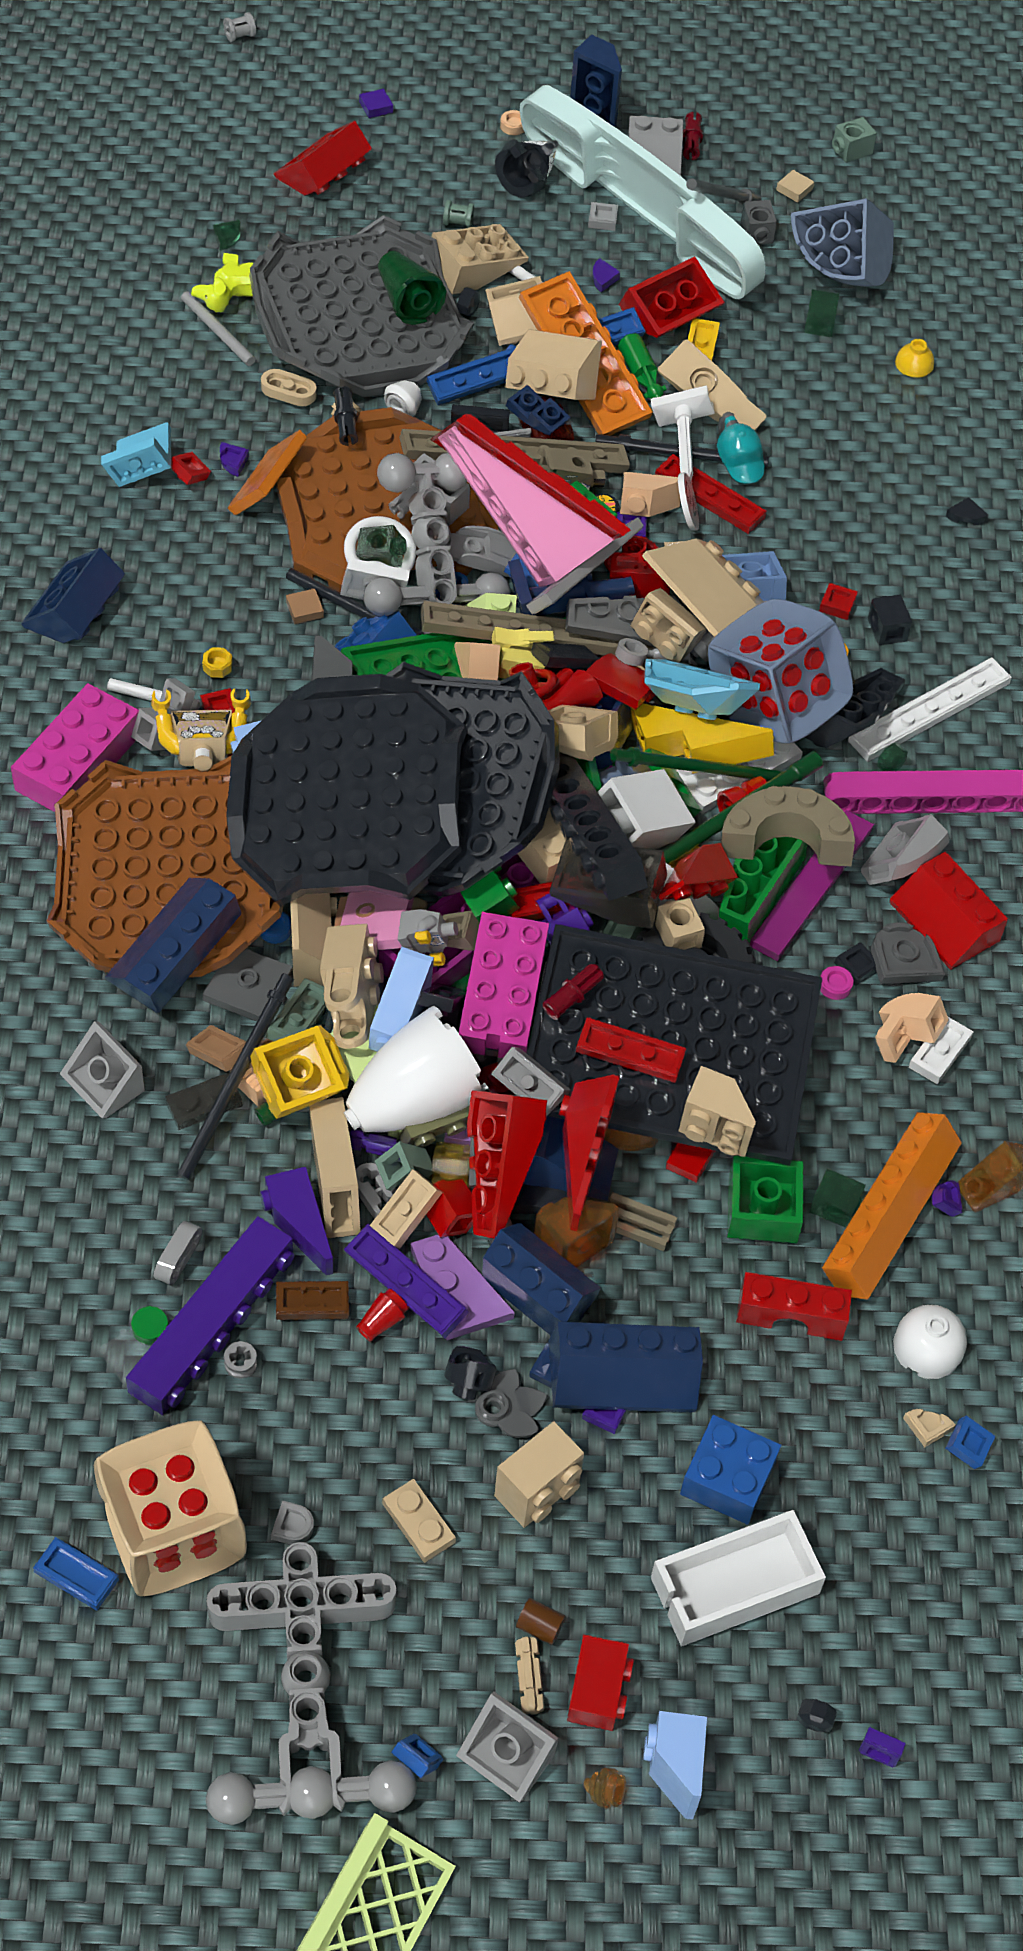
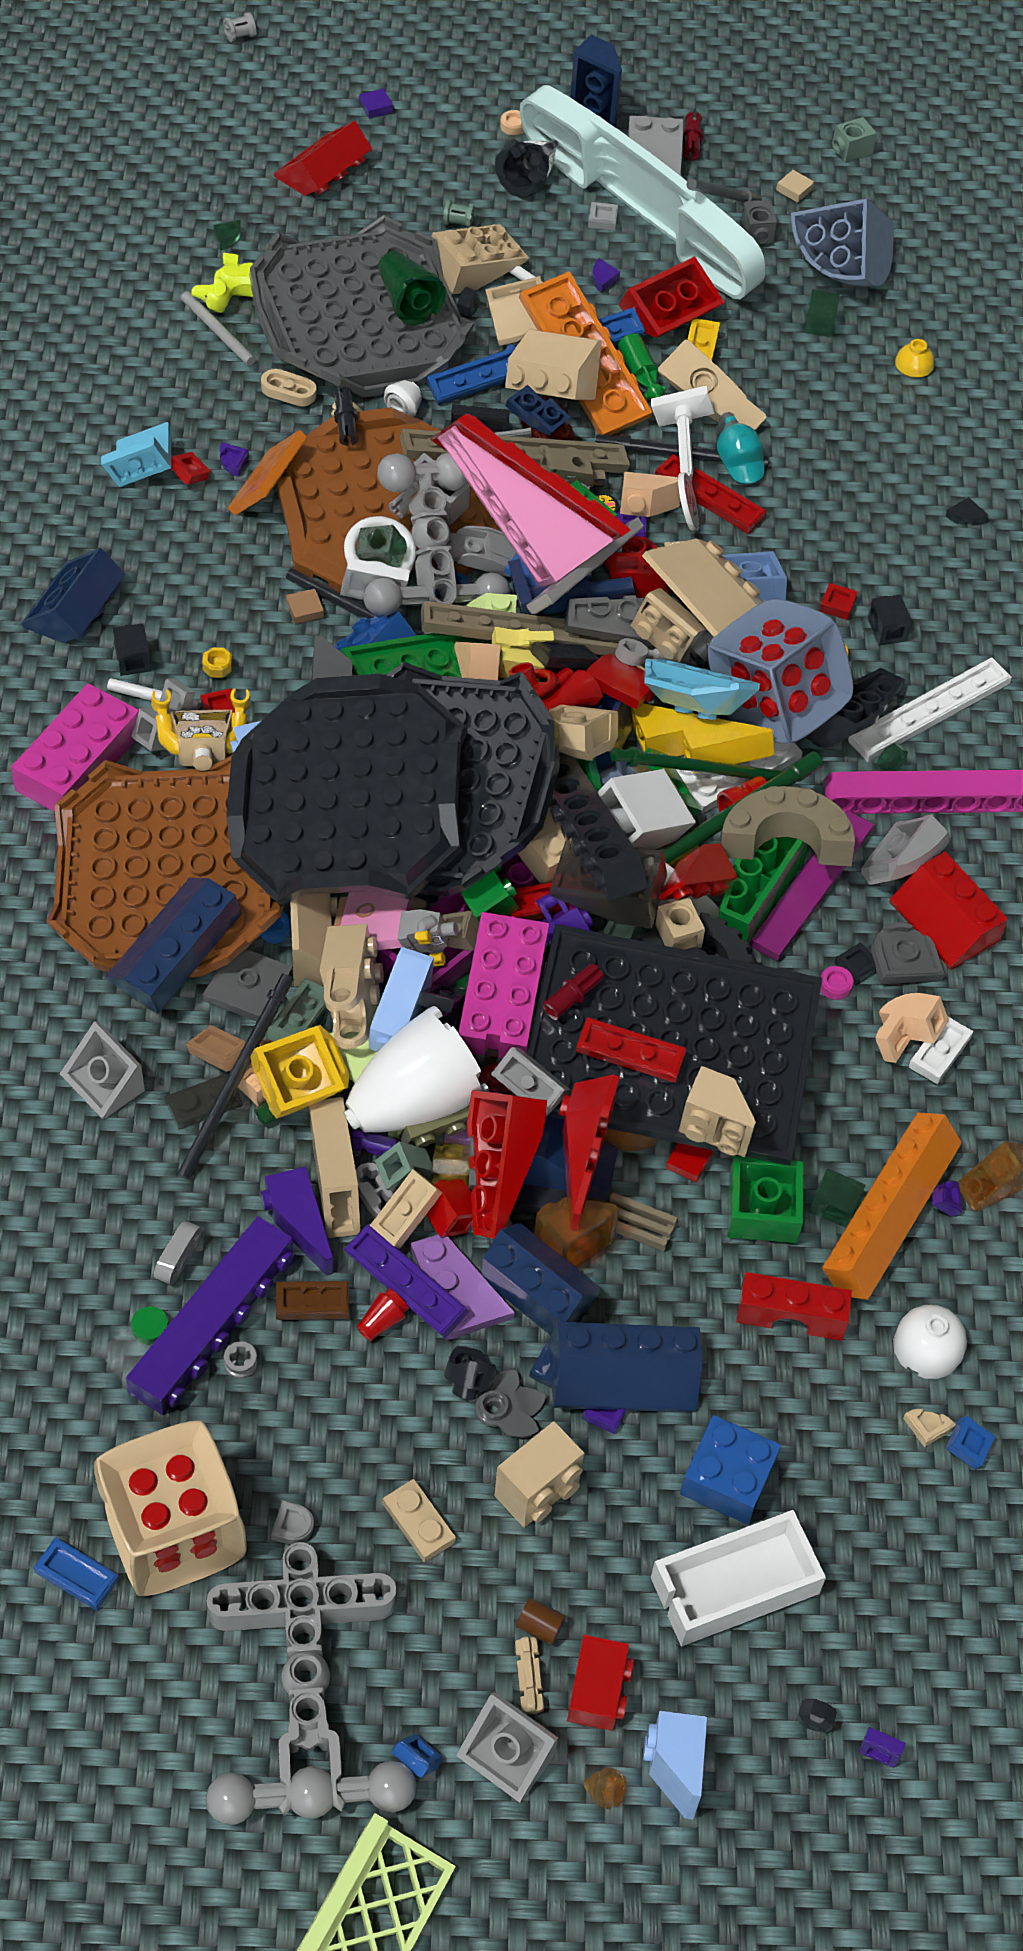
(132, 649): none -> black brick

